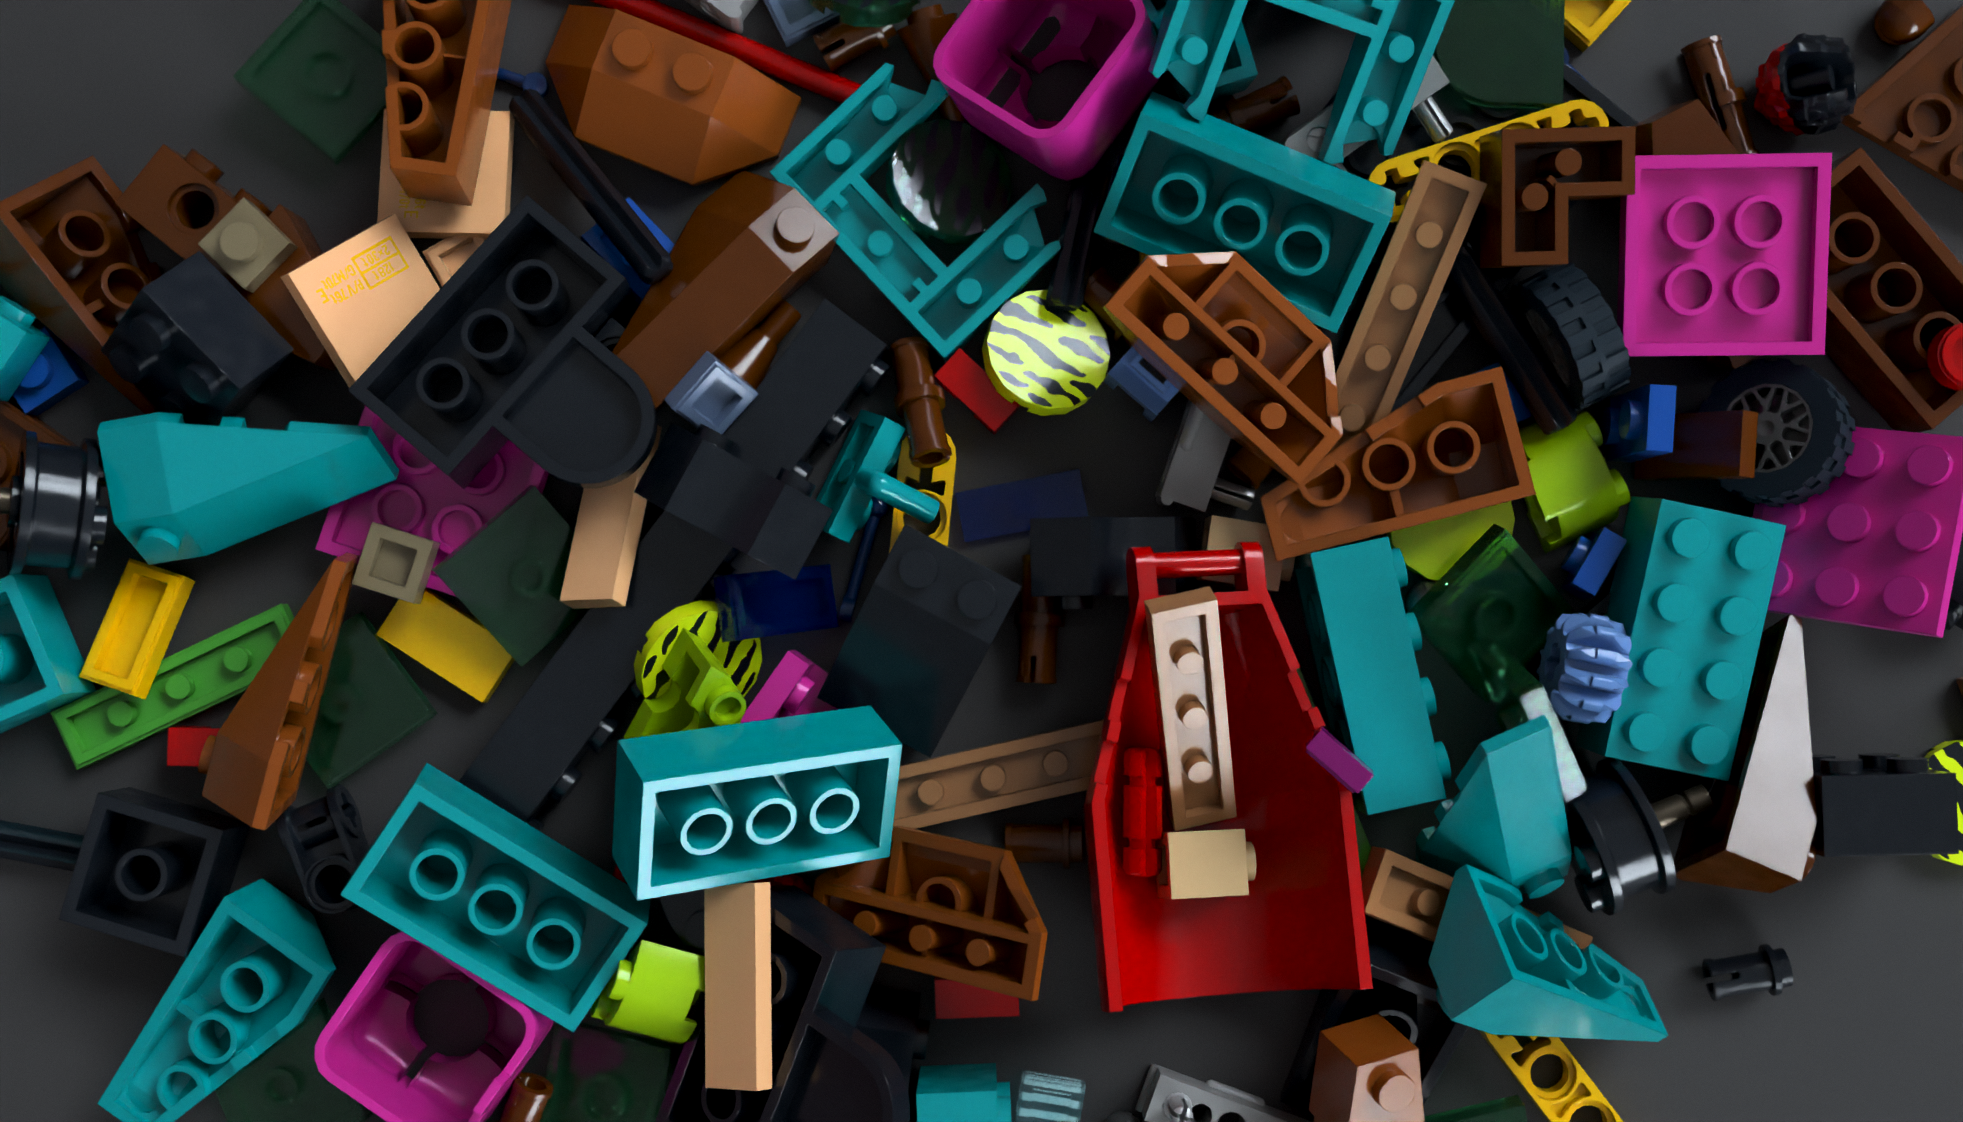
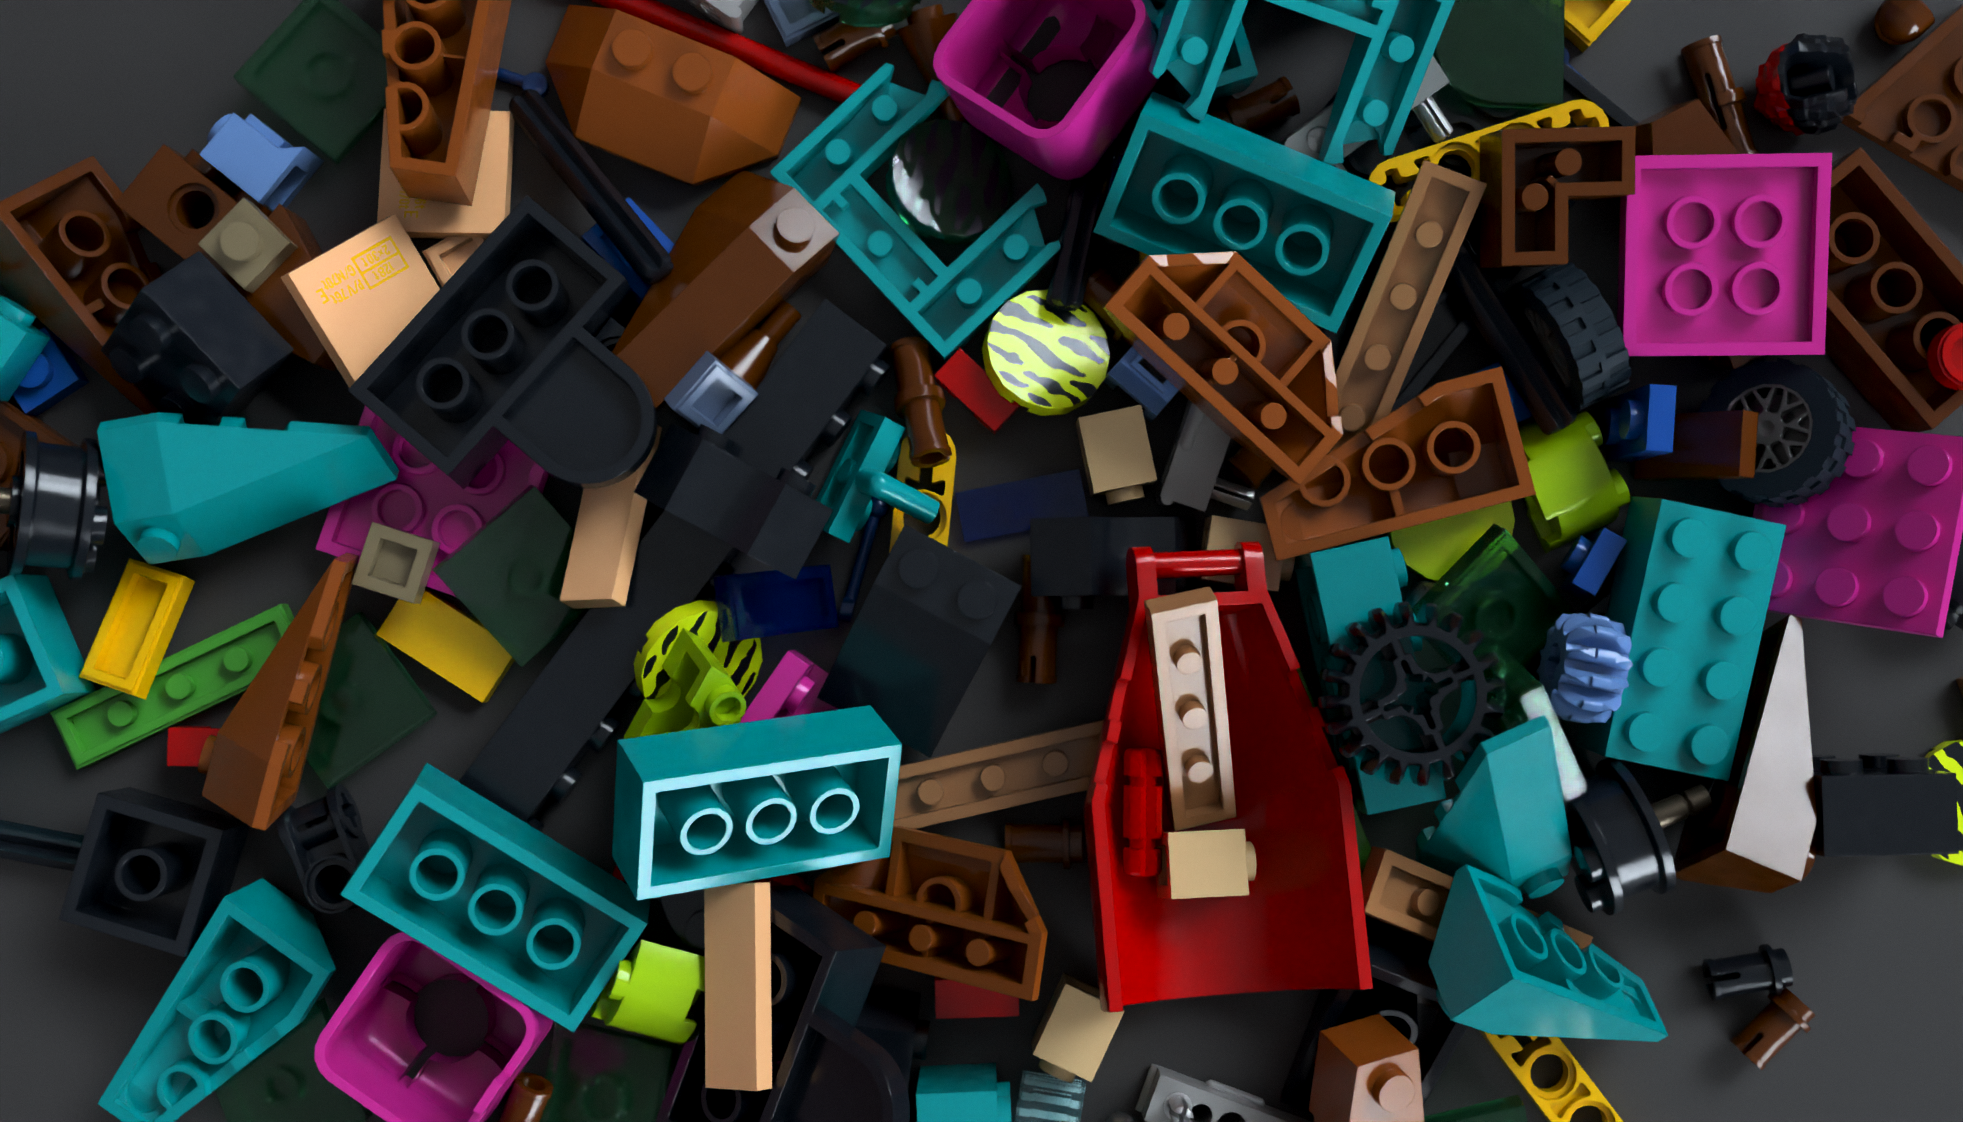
(259, 159): none -> medium blue window
(1074, 1031): none -> tan brick
(1116, 454): none -> tan brick
(1338, 760): magenta tile -> none
(1427, 721): none -> black gear
(1773, 1028): none -> reddish brown pin

